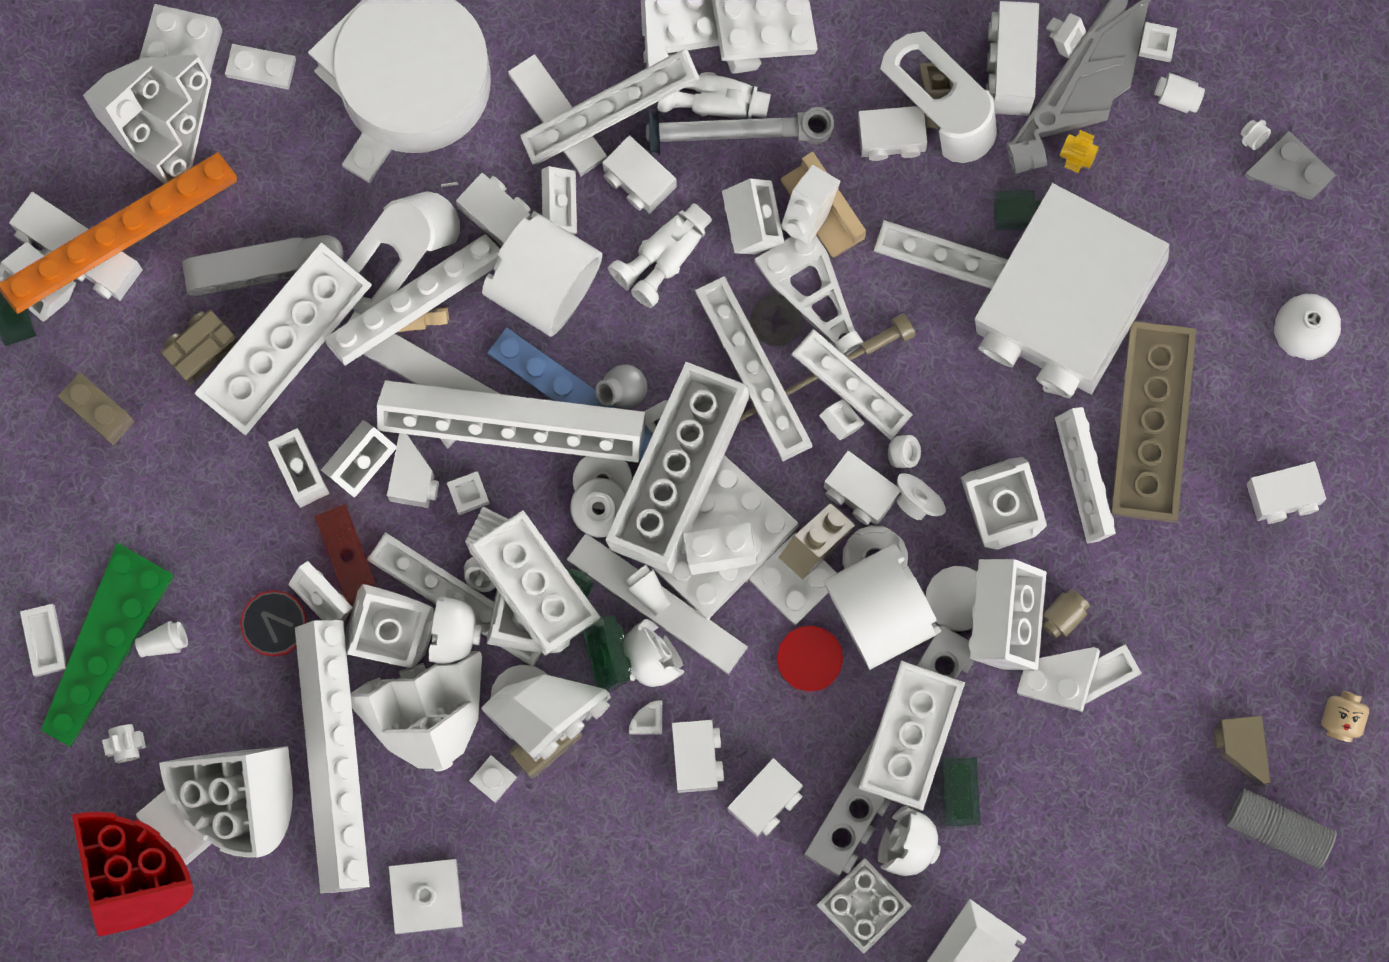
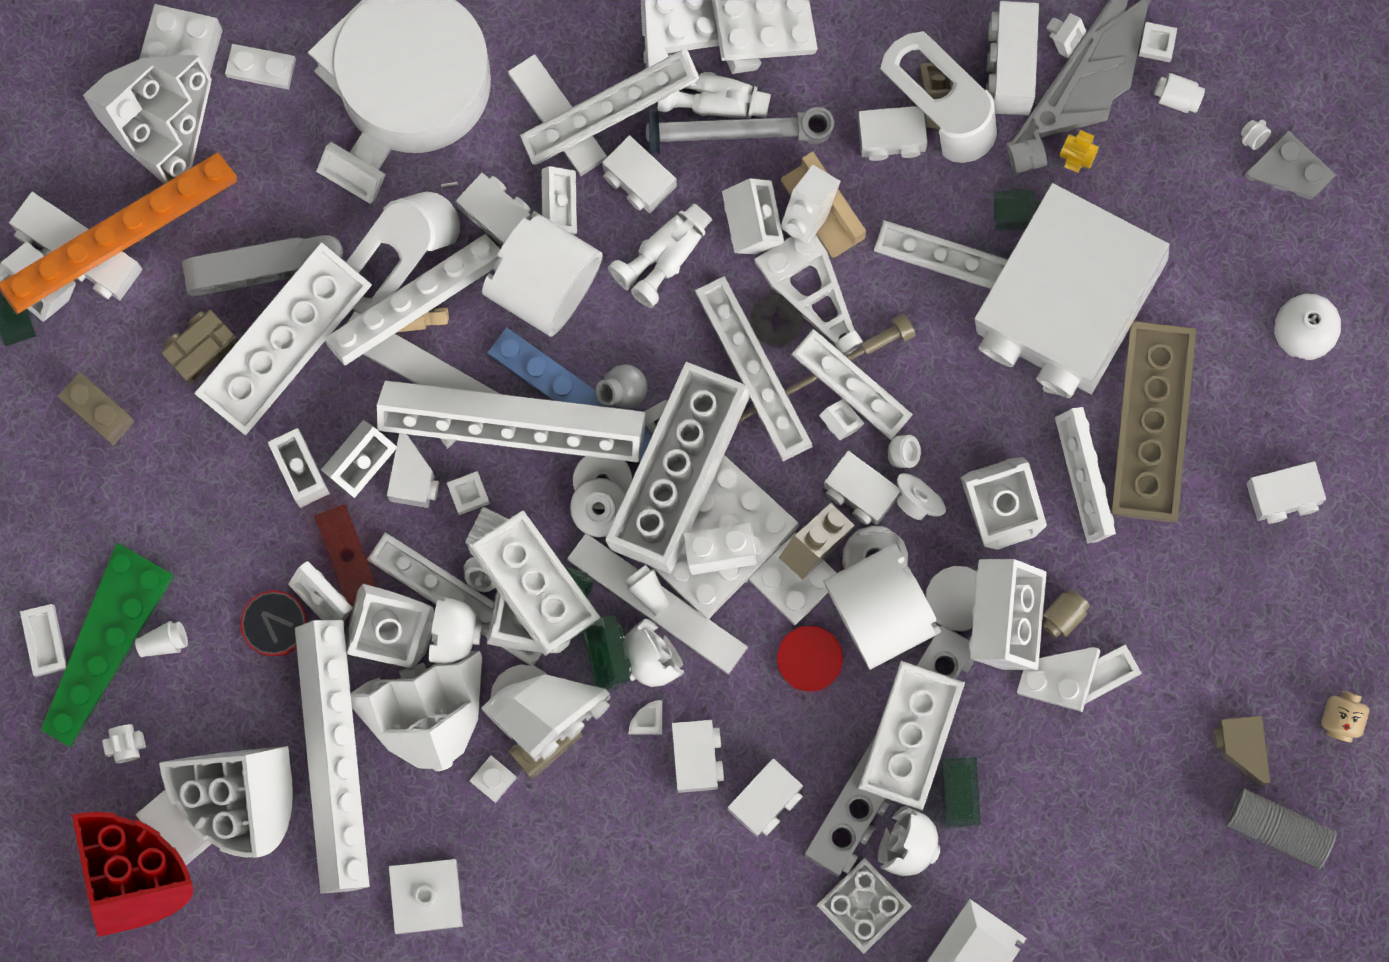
(350, 172): none -> white tile

